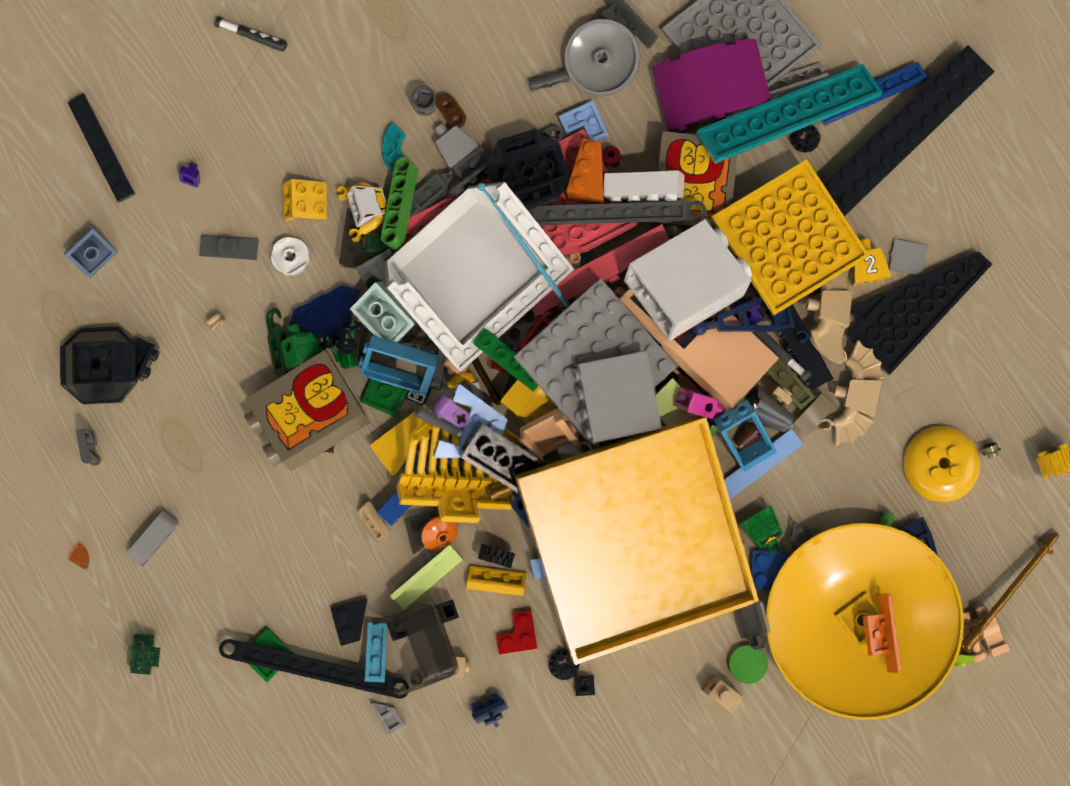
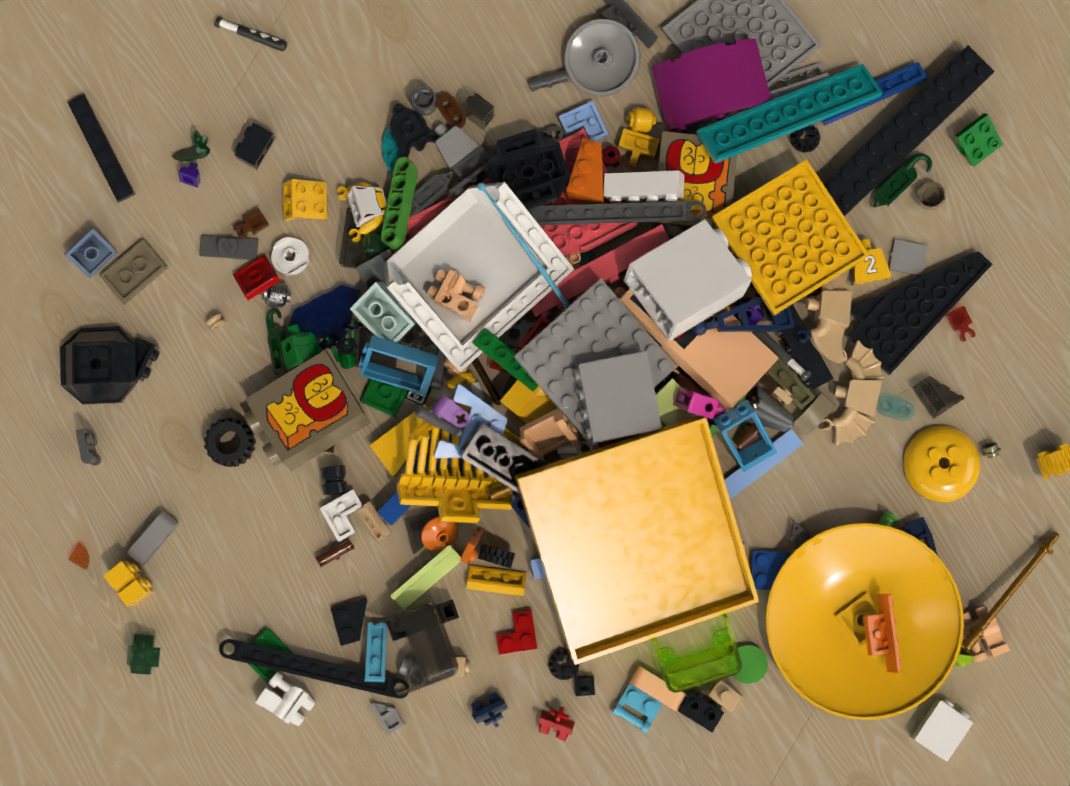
(128, 583): none -> yellow brick
(133, 271): none -> dark tan tile
(195, 152): none -> dark green piece
(213, 442): none -> black tyre
(254, 145): none -> black brick
(254, 222): none -> reddish brown plate
(256, 277): none -> red tile
(277, 295): none -> flat silver head
(285, 706): none -> white hips
(334, 480): none -> black wheel
(334, 552): none -> reddish brown pin
(337, 512): none -> white plate
(408, 665): none -> light grey wheel
(409, 130): none -> black tile
(450, 294): none -> light nougat hips
(470, 552): none -> orange wing
(479, 111): none -> clear smoke brick
(556, 720): none -> red hips
(638, 144): none -> yellow plate
(641, 119): none -> yellow head
(641, 702): none -> medium azure plate
(657, 688): none -> light nougat beam
(701, 711): none -> black brick
(703, 666): none -> clear neon green windscreen
(753, 623): dark grey piece -> none
(763, 529): green torso -> none
(895, 407): none -> clear light blue plate
(900, 181): none -> dark green plate
(931, 195): none -> dark tan hair
(936, 396): none -> clear smoke wing
(942, 729): none -> white brick
(959, 320): none -> clear red plate
(978, 140): none -> green plate

